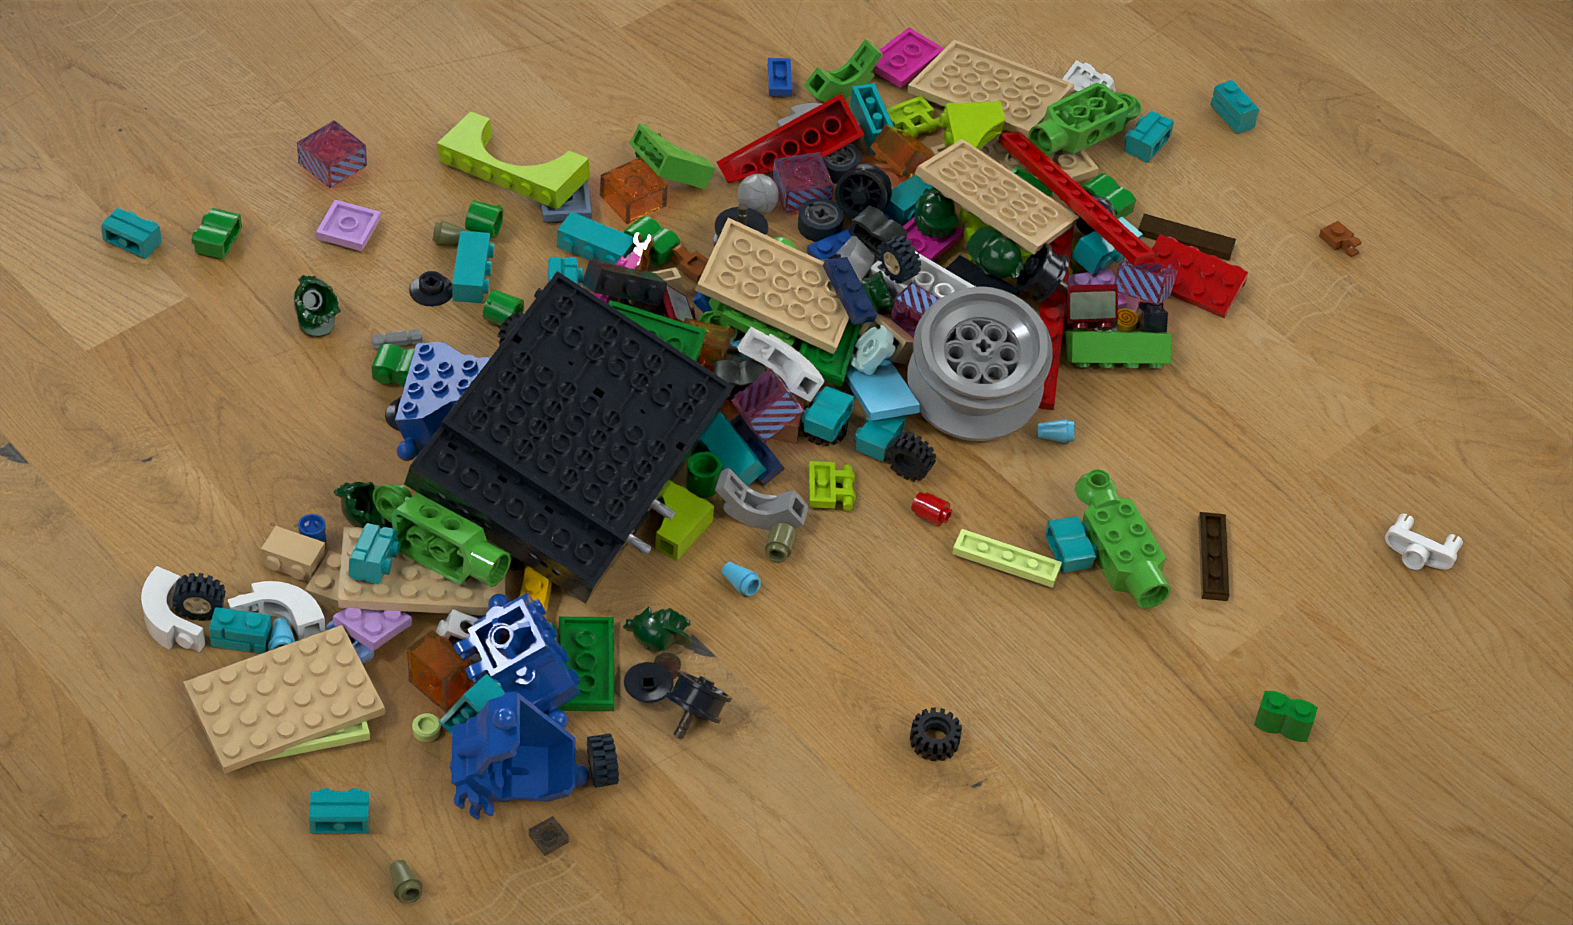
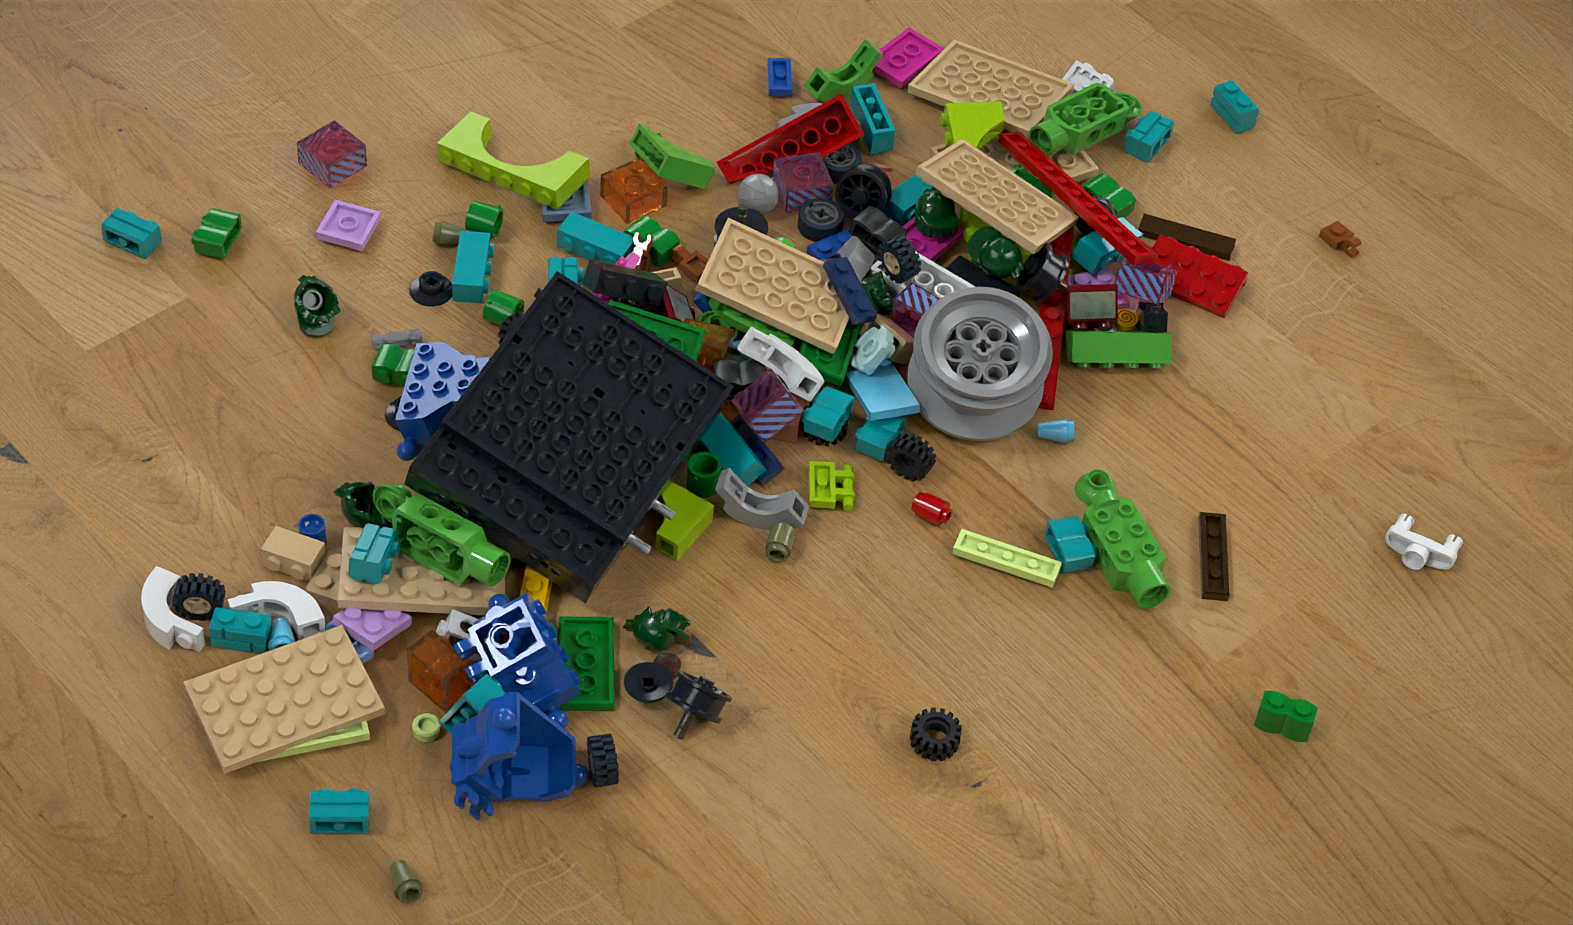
(548, 835): clear smoke plate -> none
(741, 578): medium azure cone -> none
(900, 151): clear orange brick -> none
(911, 112): lime plate -> none

